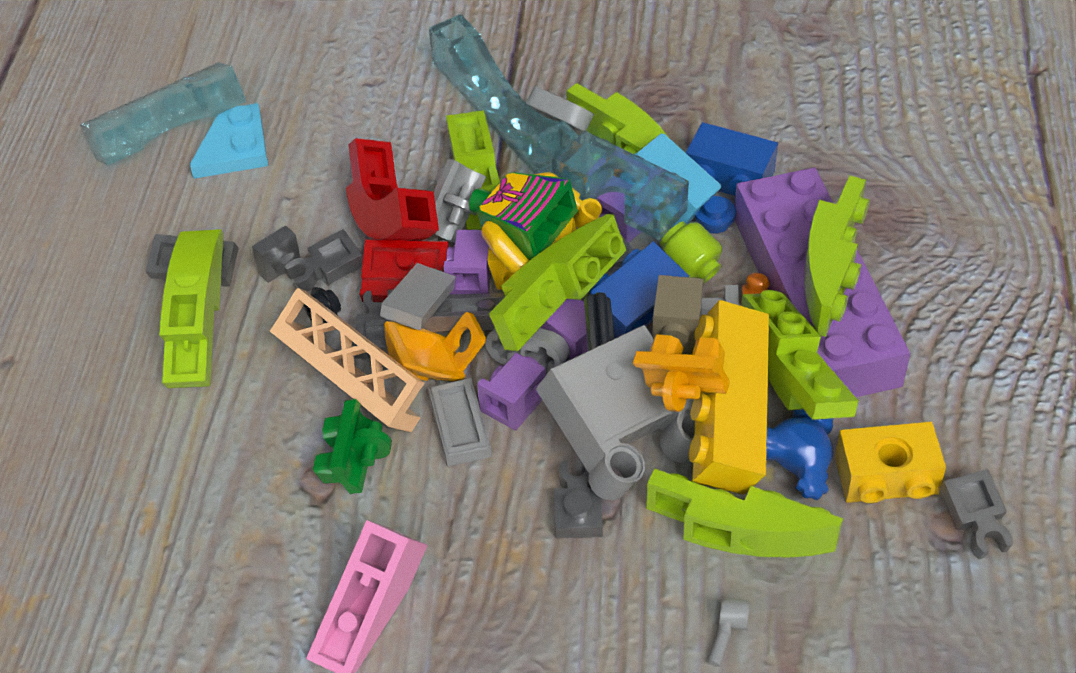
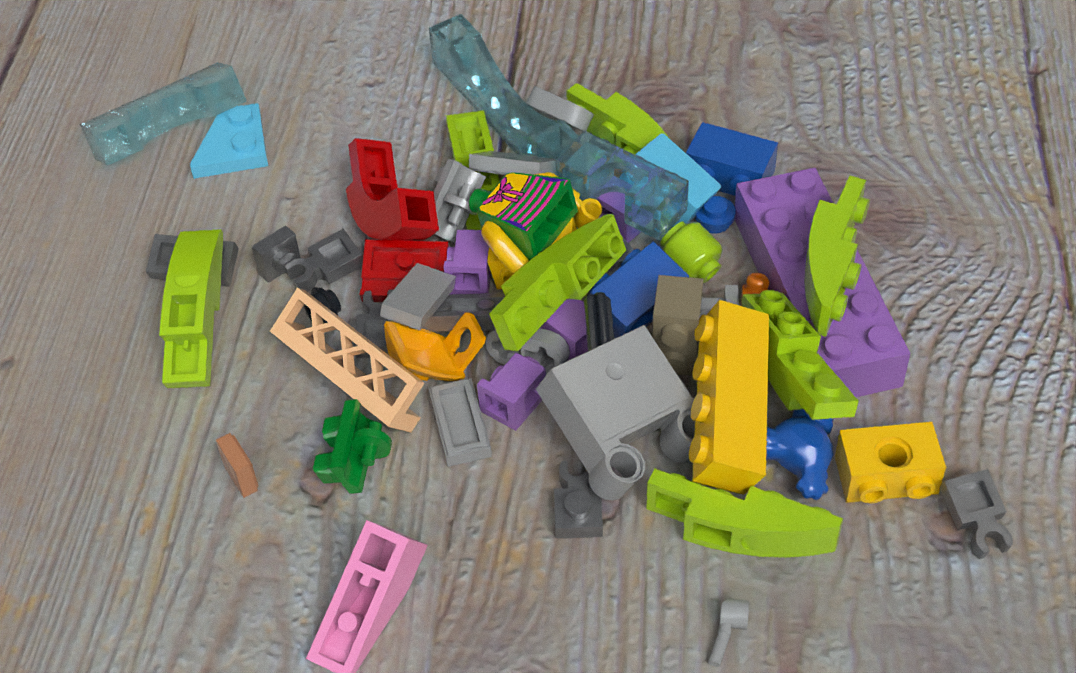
(237, 464): none -> nougat tile
(506, 163): none -> light grey tile
(682, 375): light orange hips -> none

